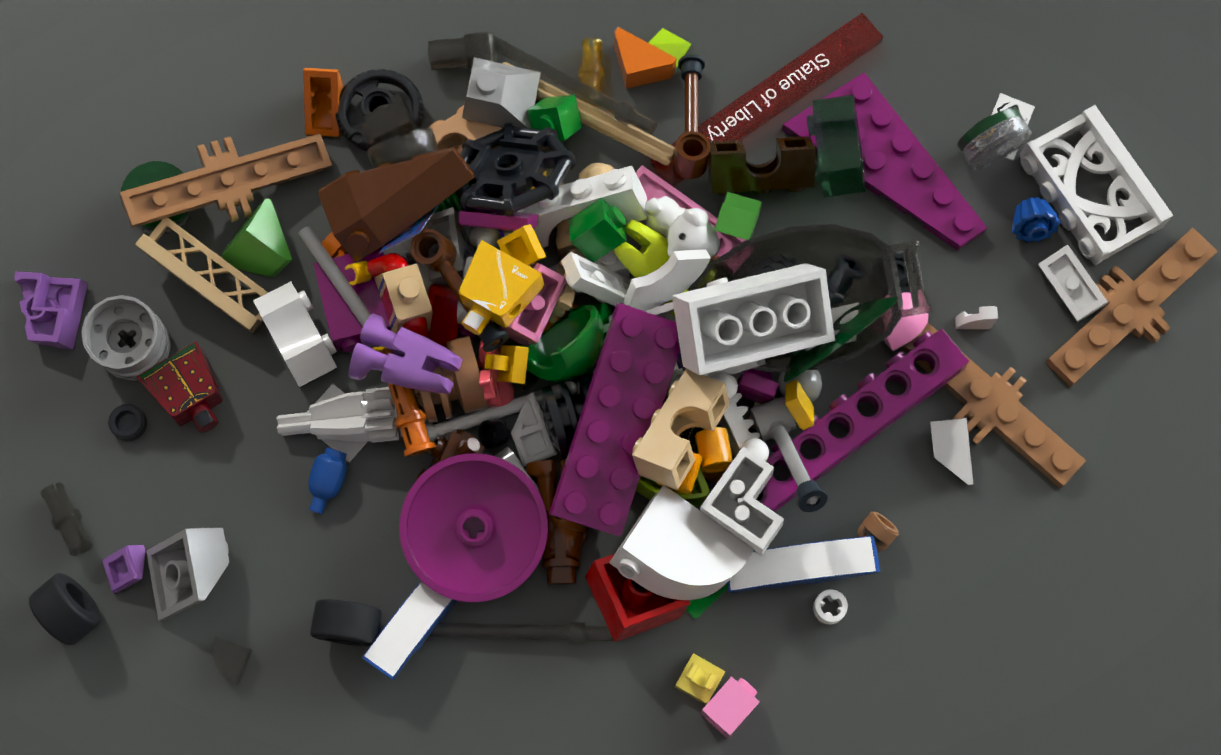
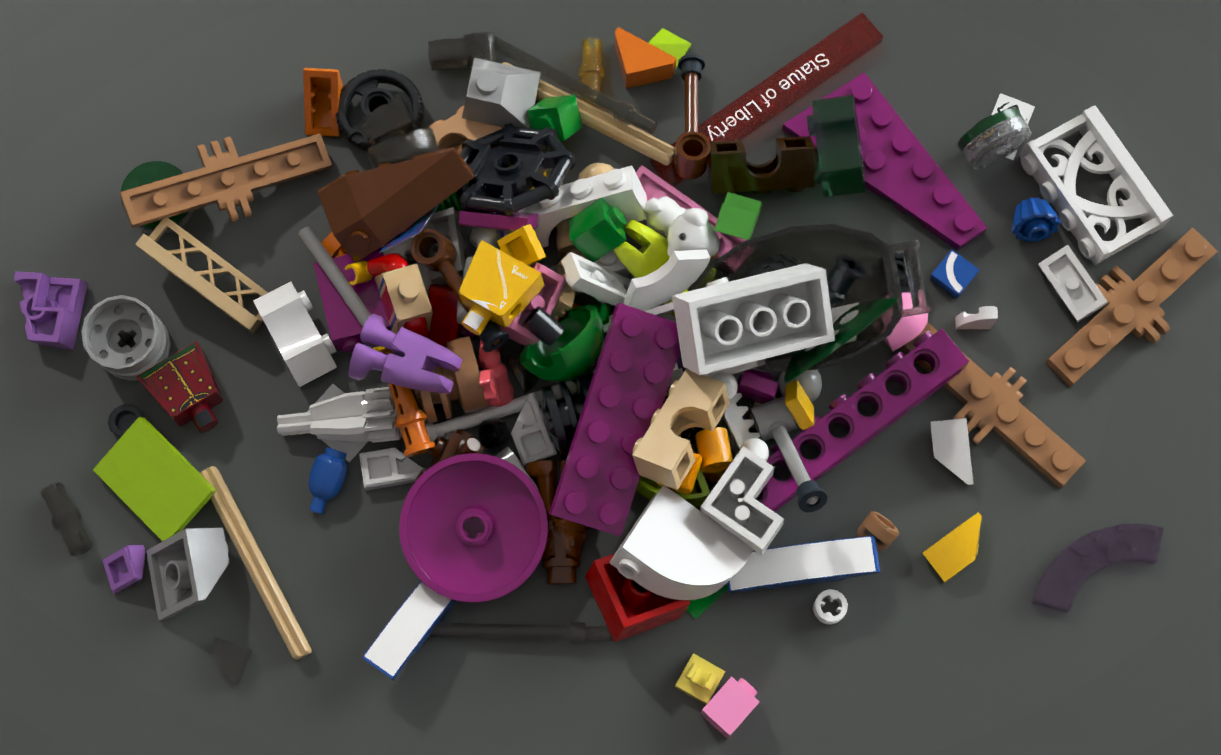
(64, 609): black tyre -> none
(154, 479): none -> lime tile
(257, 566): none -> tan axle
(259, 244): bright green slope -> none
(345, 622): black tyre -> none
(387, 469): none -> white tile
(510, 363): yellow tile -> none
(543, 326): none -> black hinge
(954, 273): none -> blue tile
(955, 549): none -> yellow slope
(1091, 553): none -> clear purple tile

